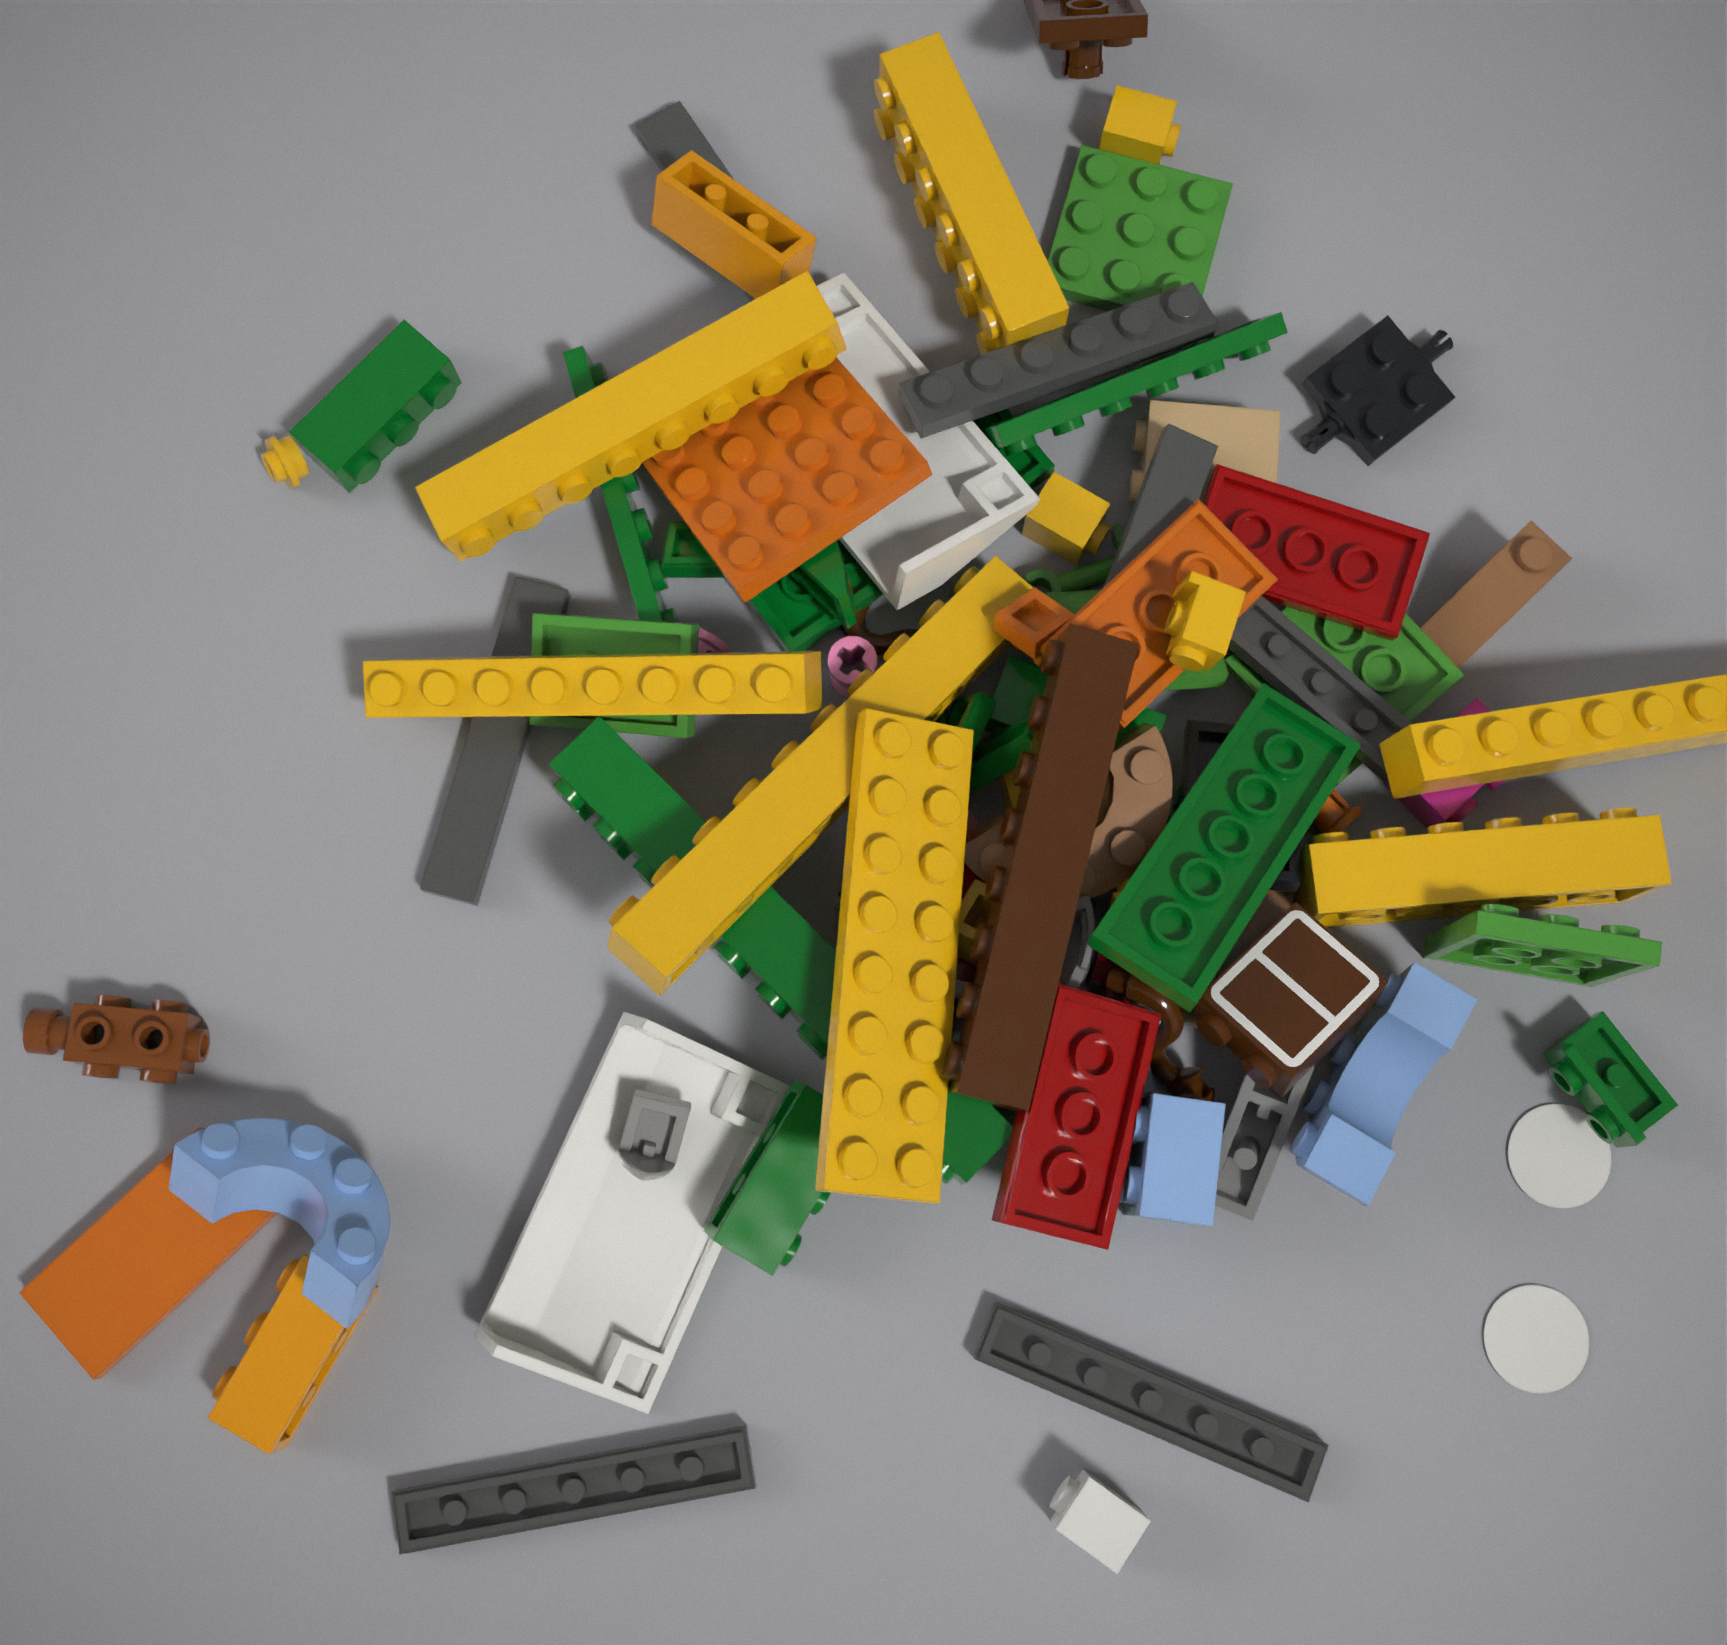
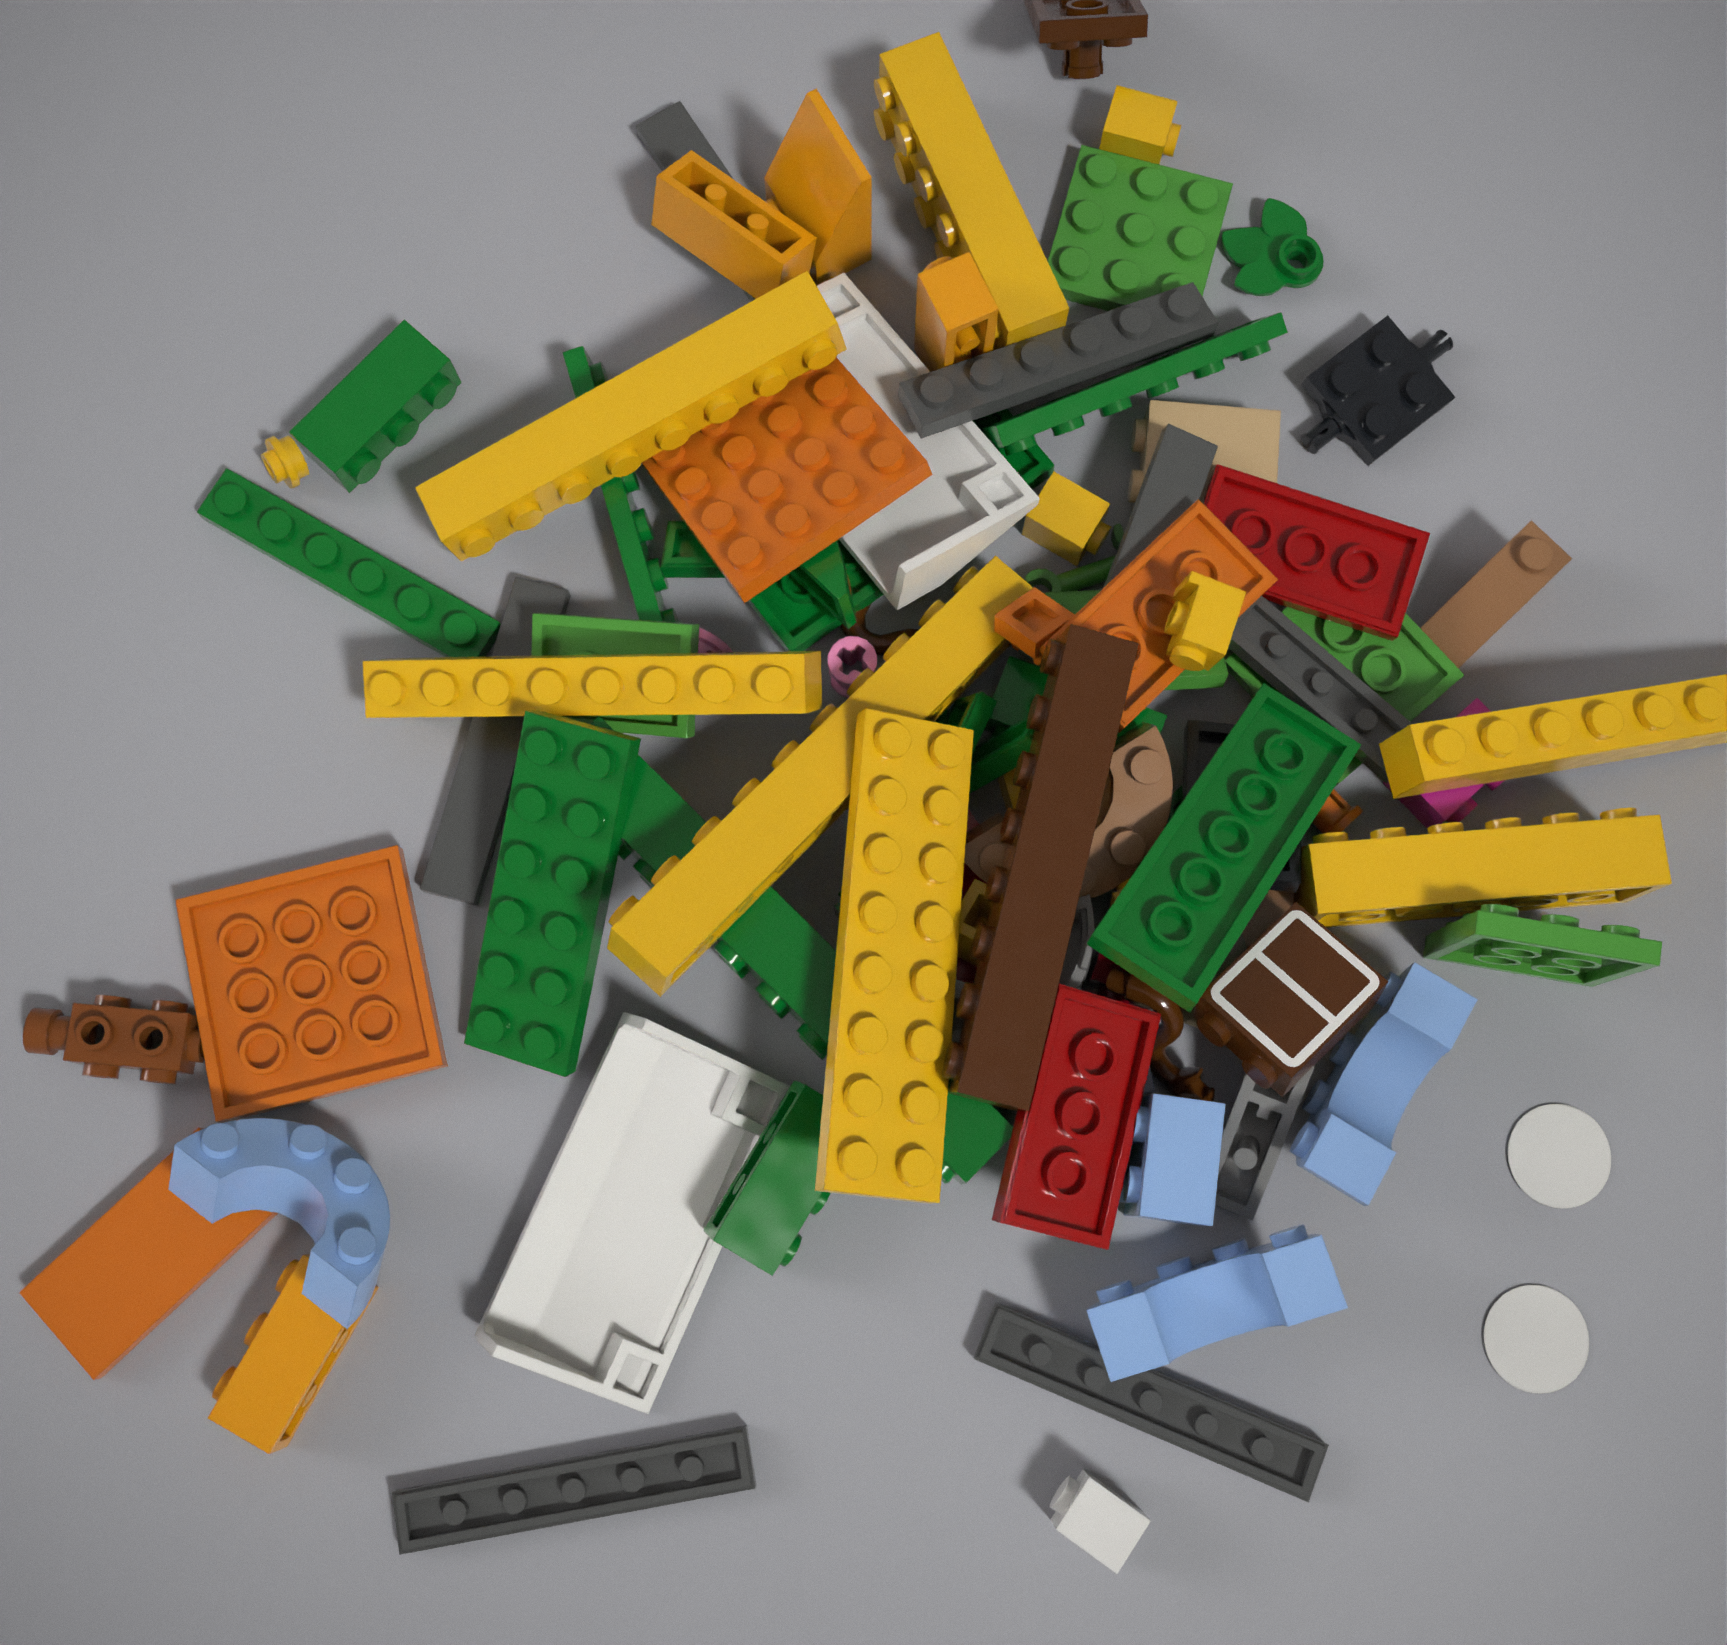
(310, 984): none -> orange plate
(348, 568): none -> green plate
(551, 891): none -> green plate
(653, 1134): light grey plate -> none
(823, 189): none -> light orange slope
(953, 313): none -> light orange brick
(1214, 1300): none -> light blue brick
(1266, 249): none -> green plate
(1608, 1081): green bracket -> none

